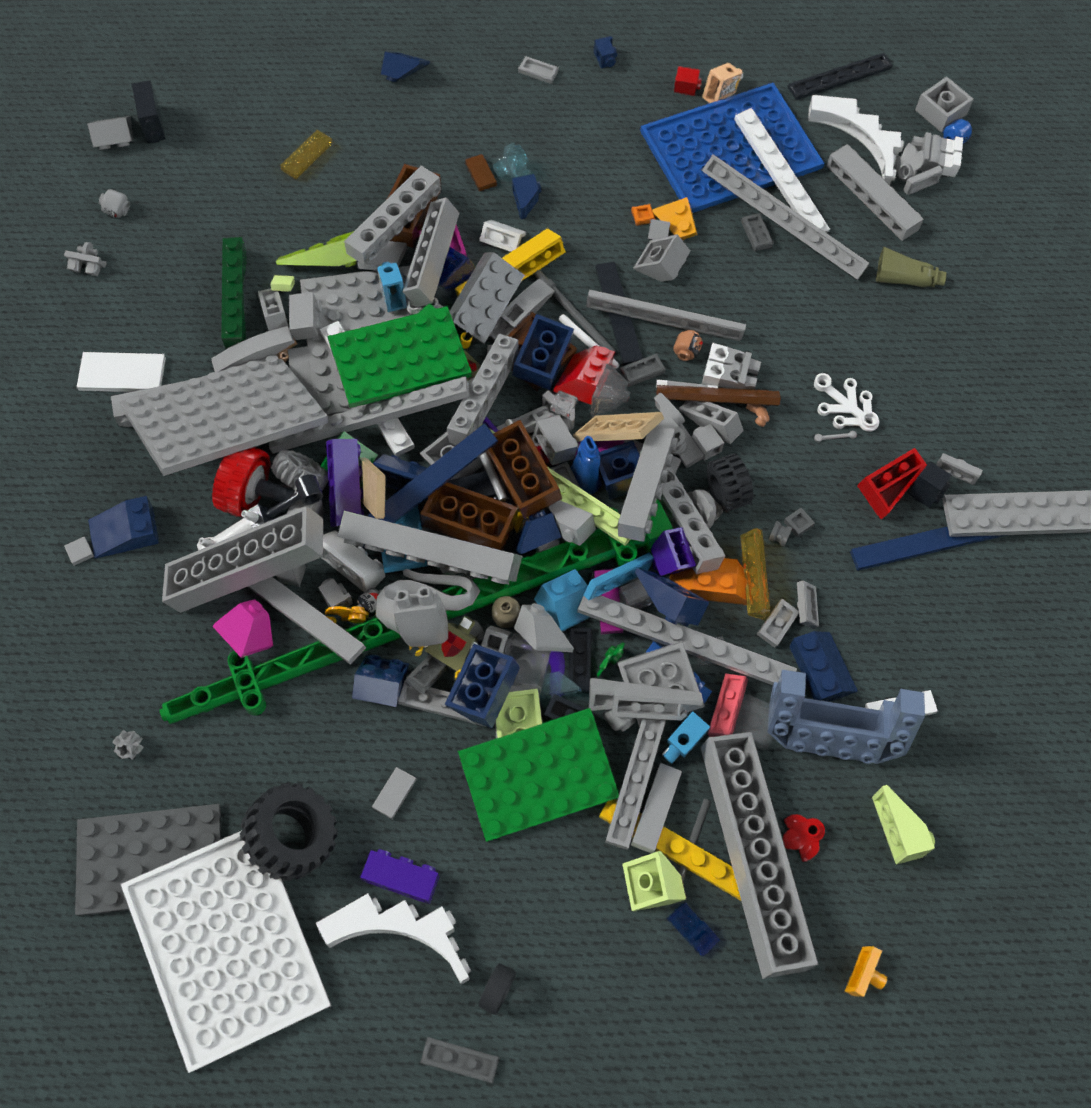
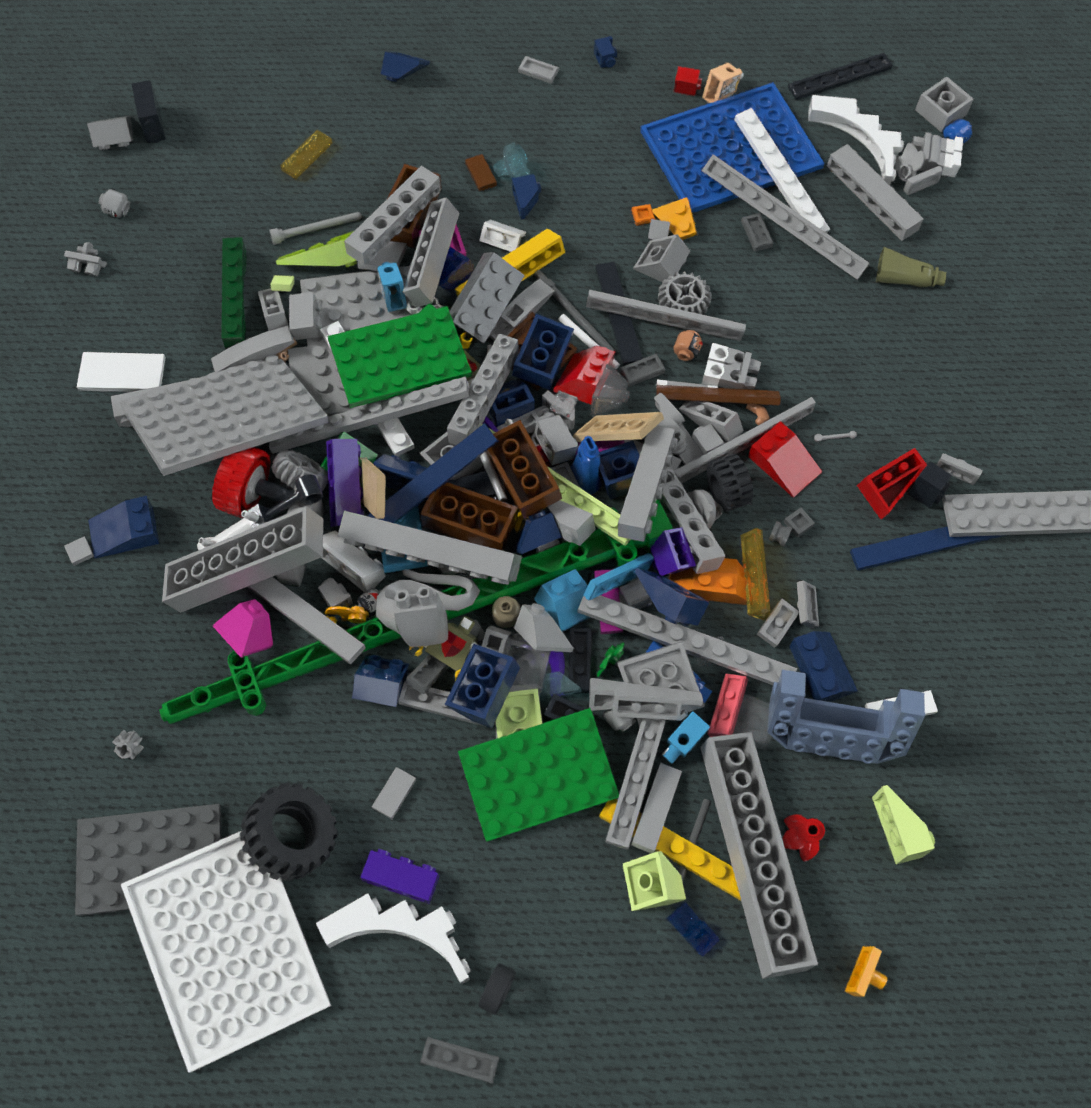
(279, 235): none -> light grey piece
(512, 402): none -> dark blue slope
(680, 287): none -> light grey gear
(745, 440): none -> light grey tile
(785, 459): none -> slope
(847, 405): white plant -> none

